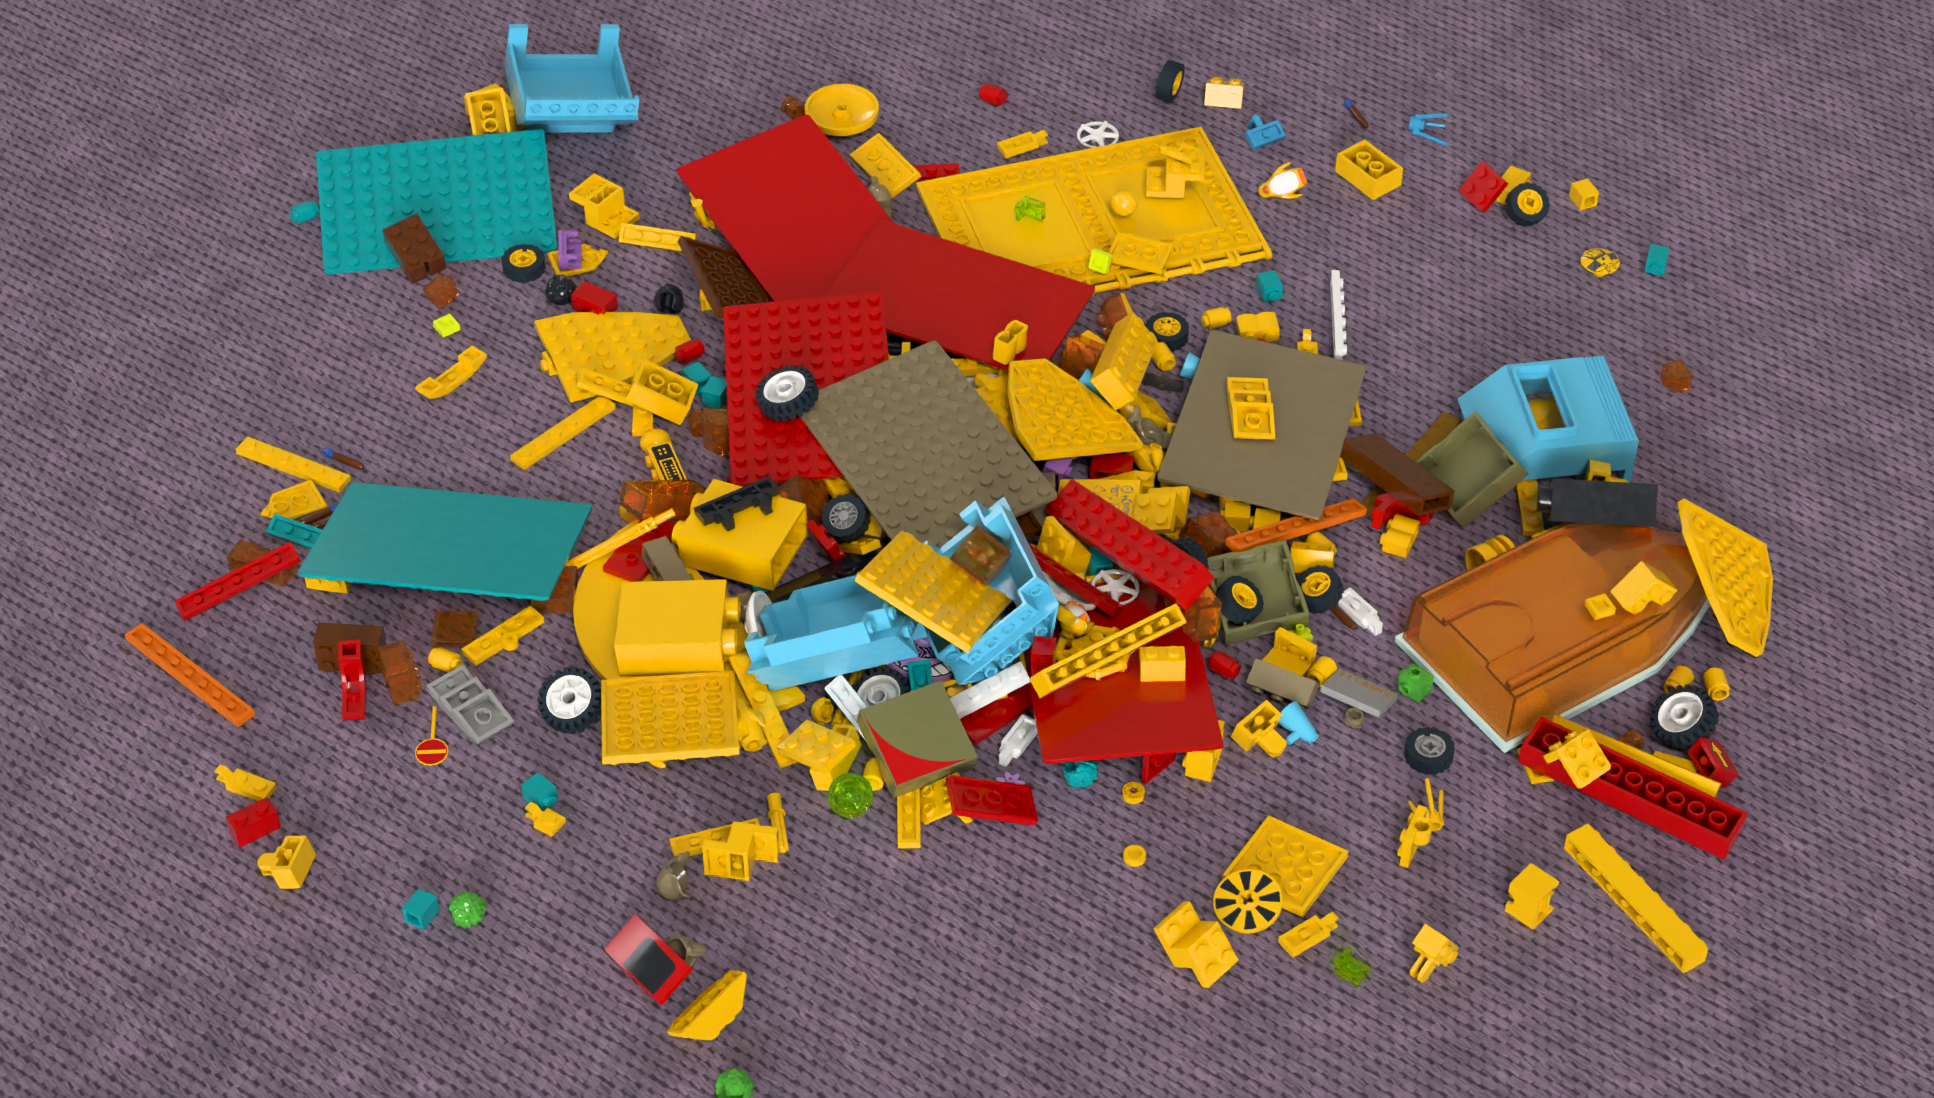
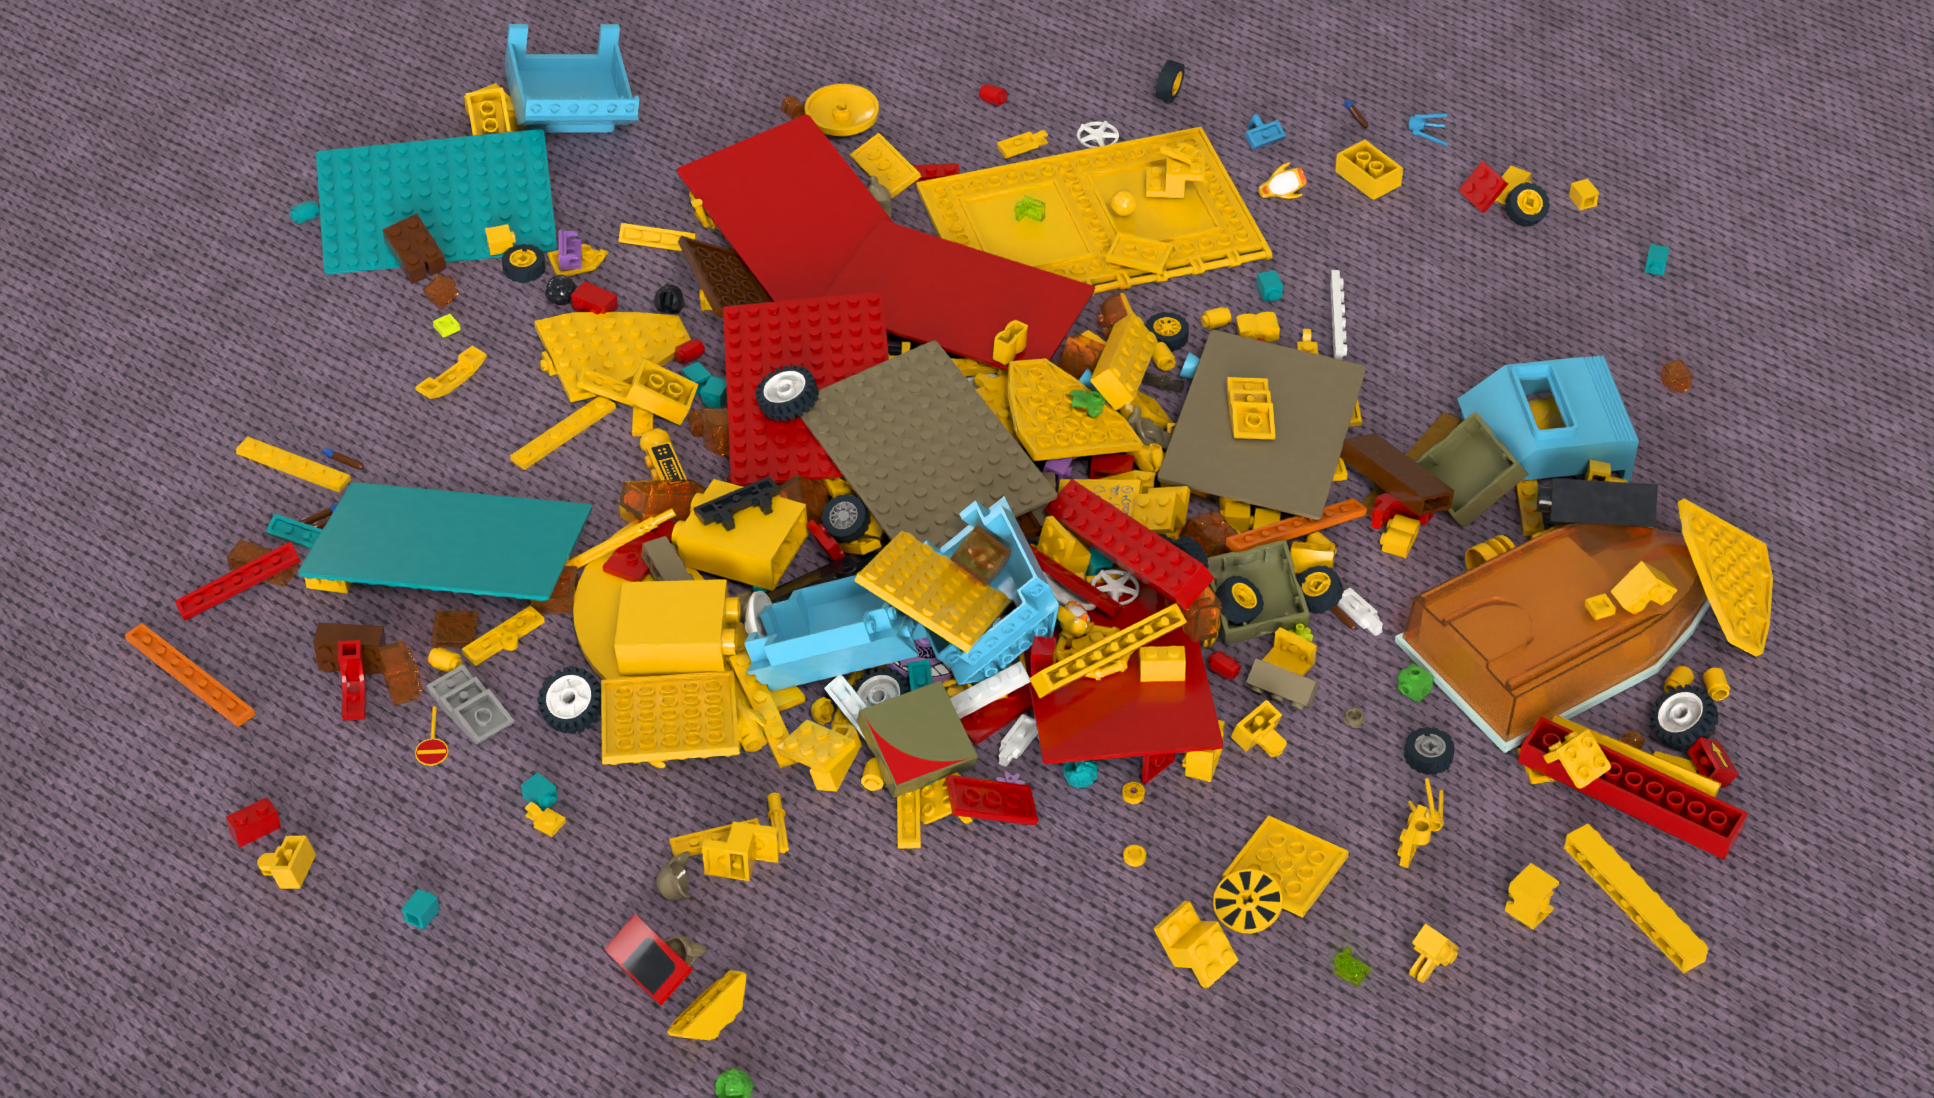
(245, 783): yellow plate -> none
(295, 501): yellow tile -> none
(467, 909): bright green piece -> none
(499, 239): none -> yellow brick
(603, 205): yellow bracket -> none
(850, 795): clear neon green cone -> none
(1092, 401): none -> bright green plate
(1100, 261): neon yellow plate -> none
(1224, 93): yellow bracket -> none
(1298, 724): medium azure piece -> none
(1308, 934): yellow plate -> none
(1322, 670): yellow brick -> none
(1359, 692): light grey tile -> none
(1600, 261): yellow dish -> none

